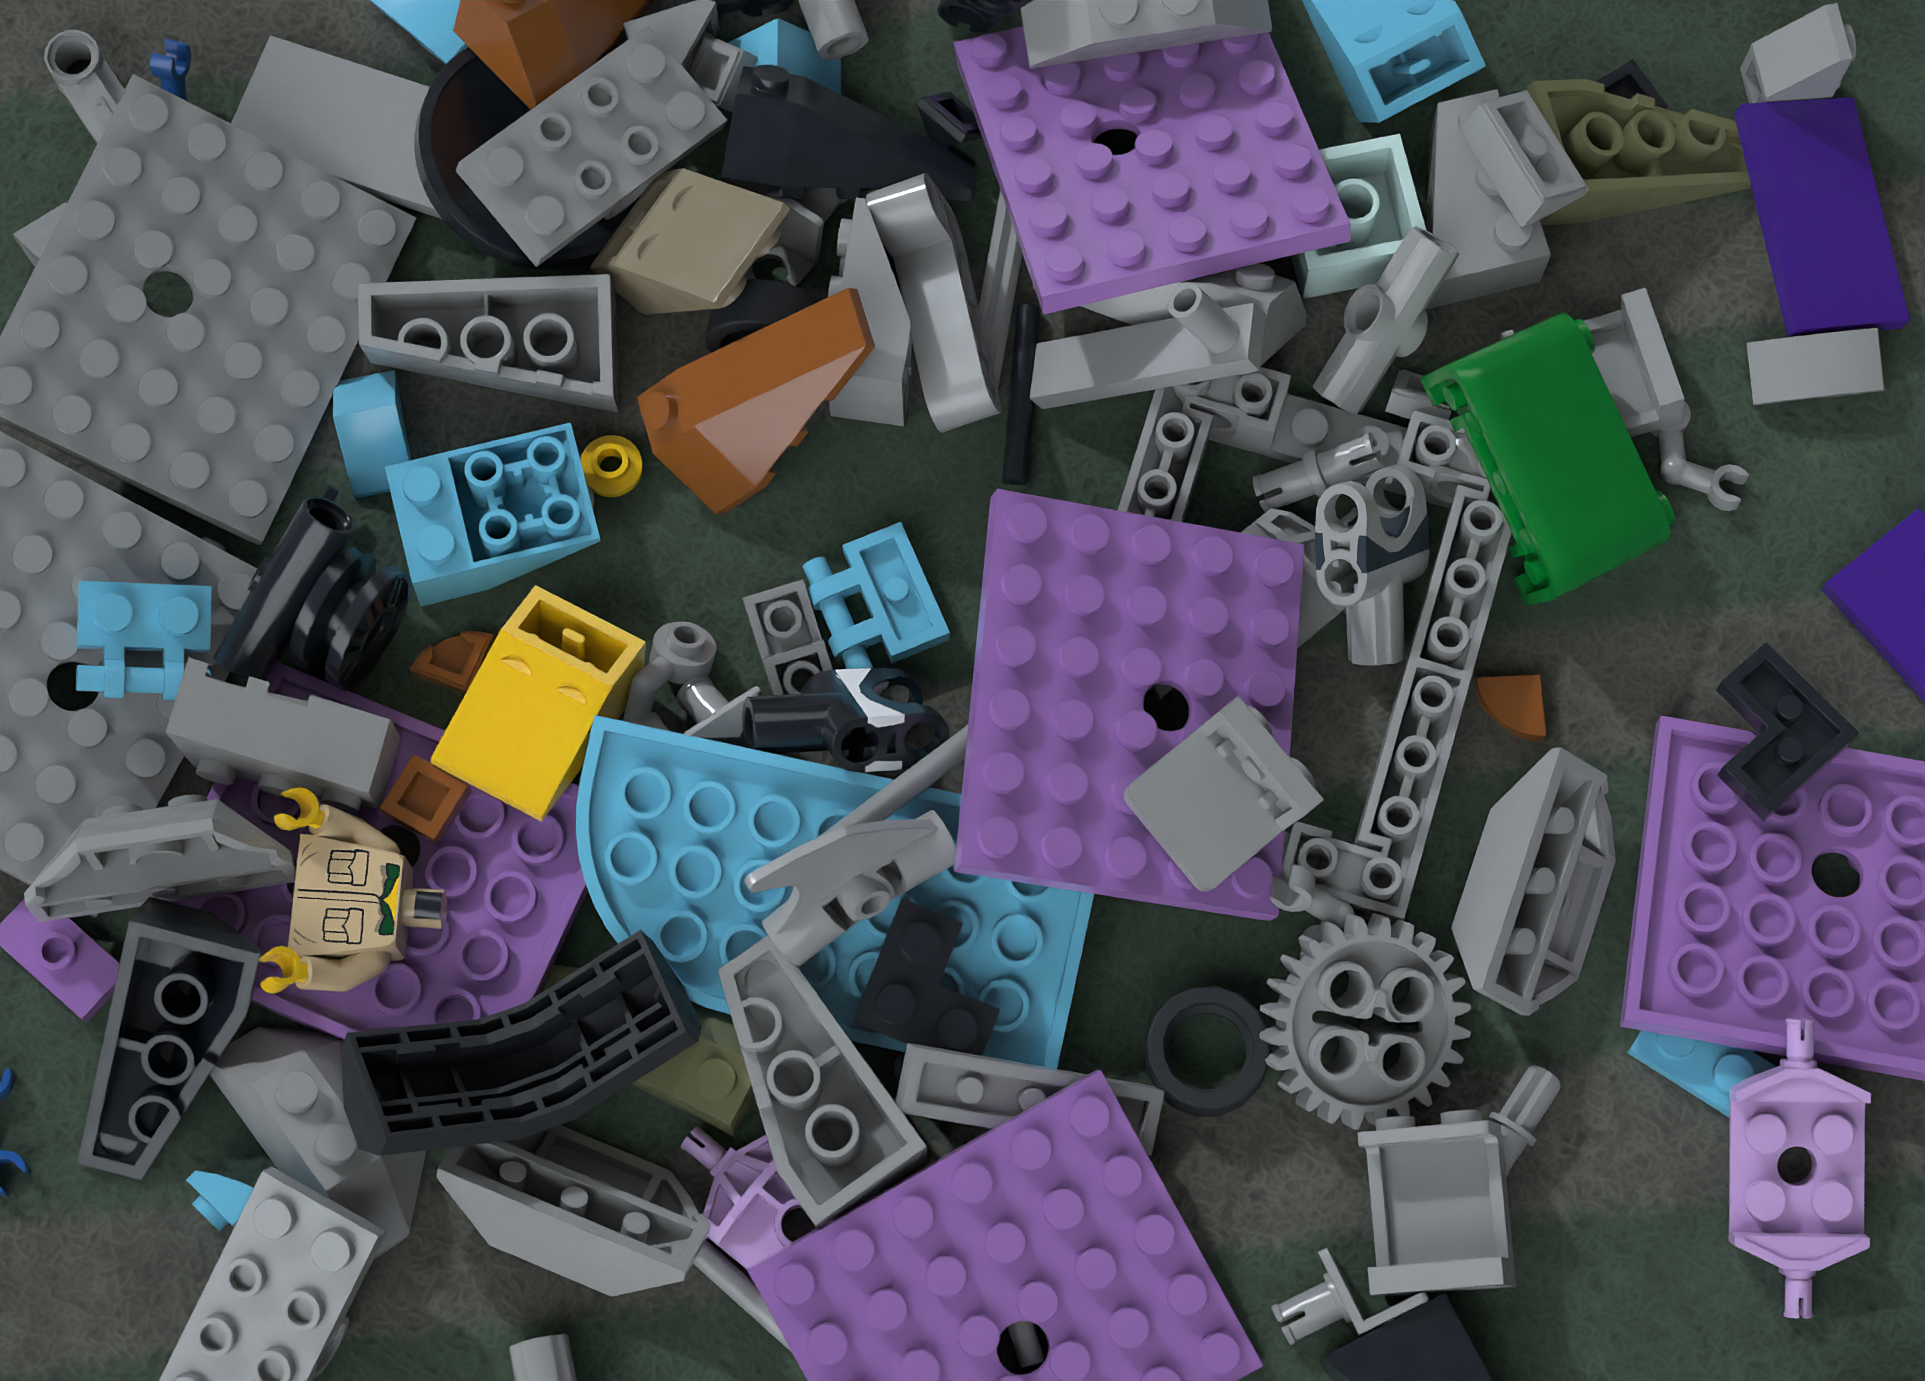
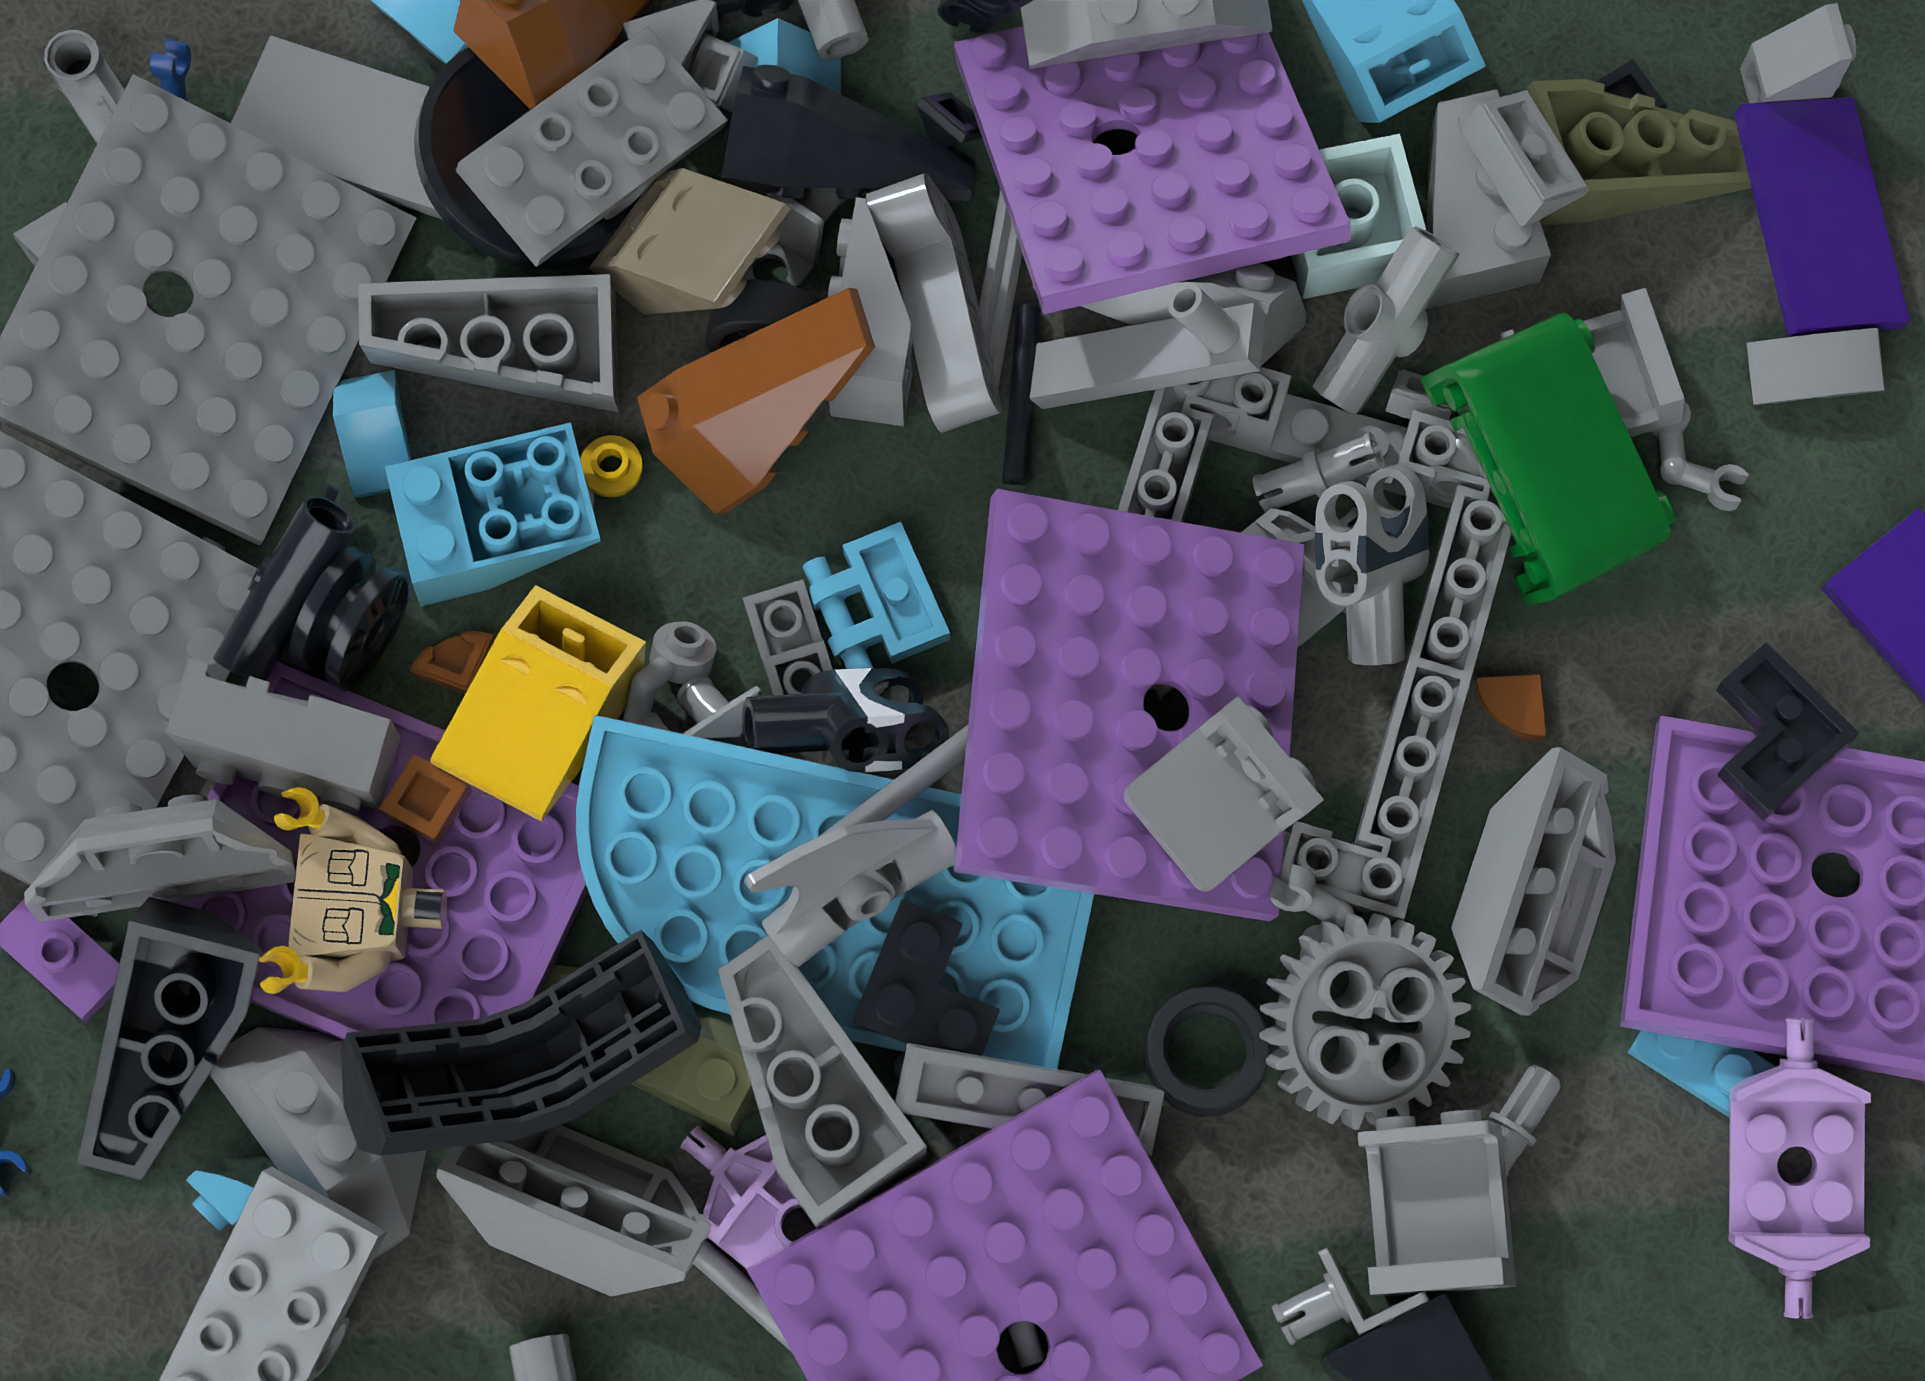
(140, 619): medium azure plate -> none

